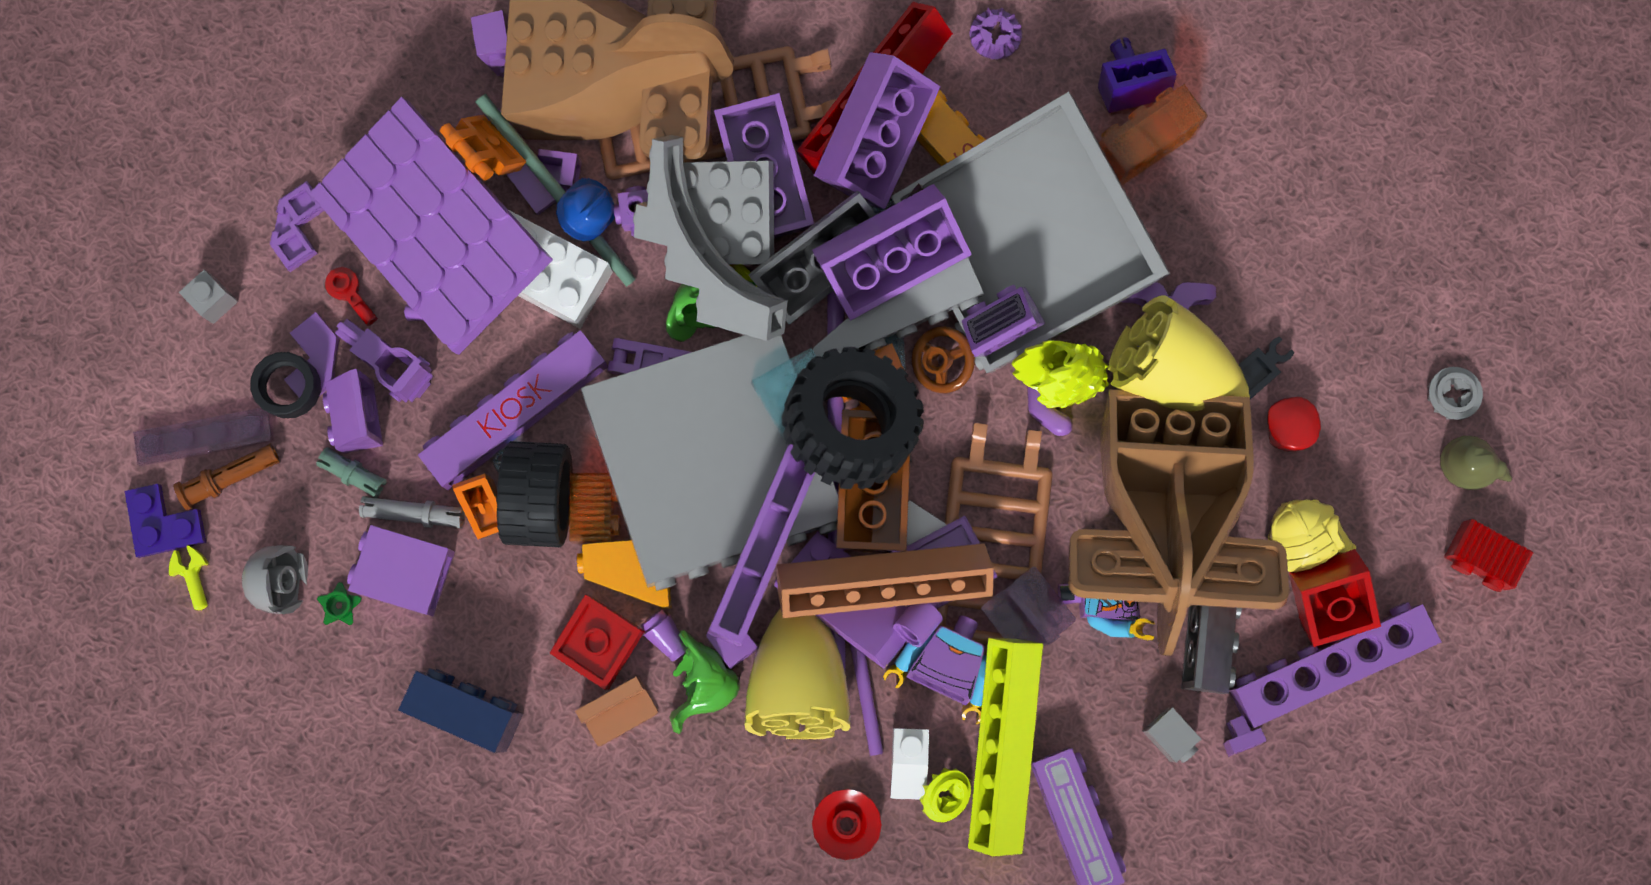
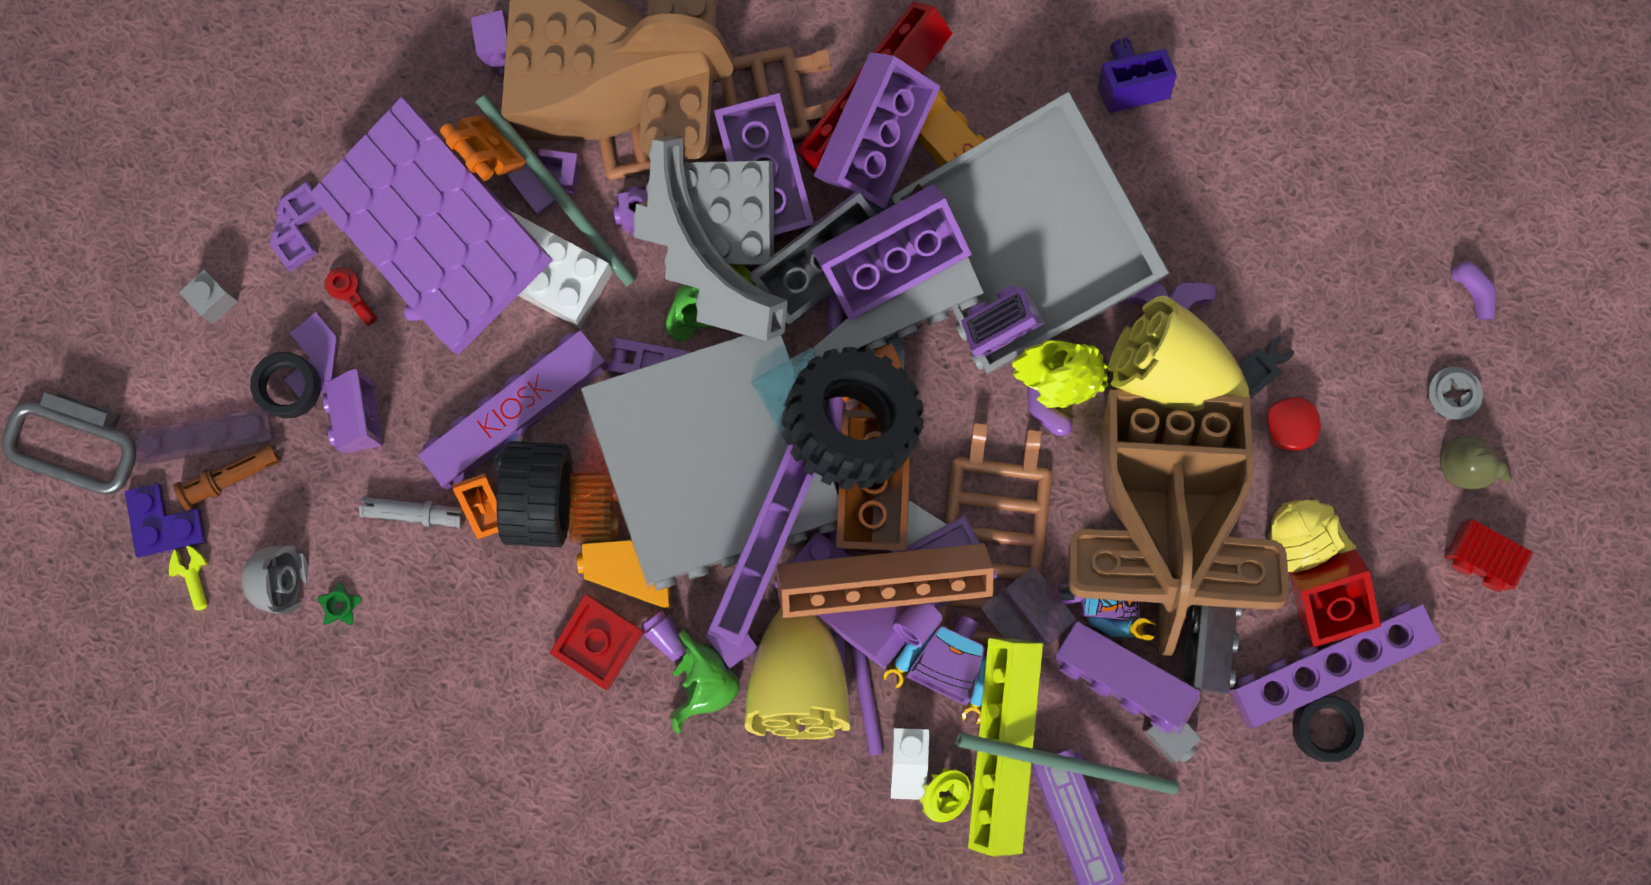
(79, 416): none -> flat silver bar
(351, 472): sand green pin -> none
(380, 356): medium lavender piece -> none
(400, 570): medium lavender brick -> none
(461, 710): dark blue brick -> none
(585, 209): blue piece -> none
(617, 711): nougat panel -> none
(850, 843): red dish -> none
(931, 364): dark orange piece -> none
(1005, 44): medium lavender gear -> none
(1066, 763): none -> sand green piece
(1128, 678): none -> medium lavender brick
(1152, 132): clear orange brick -> none
(1242, 736): medium lavender tile -> none
(1353, 720): none -> black tyre
(1479, 286): none -> medium lavender arm

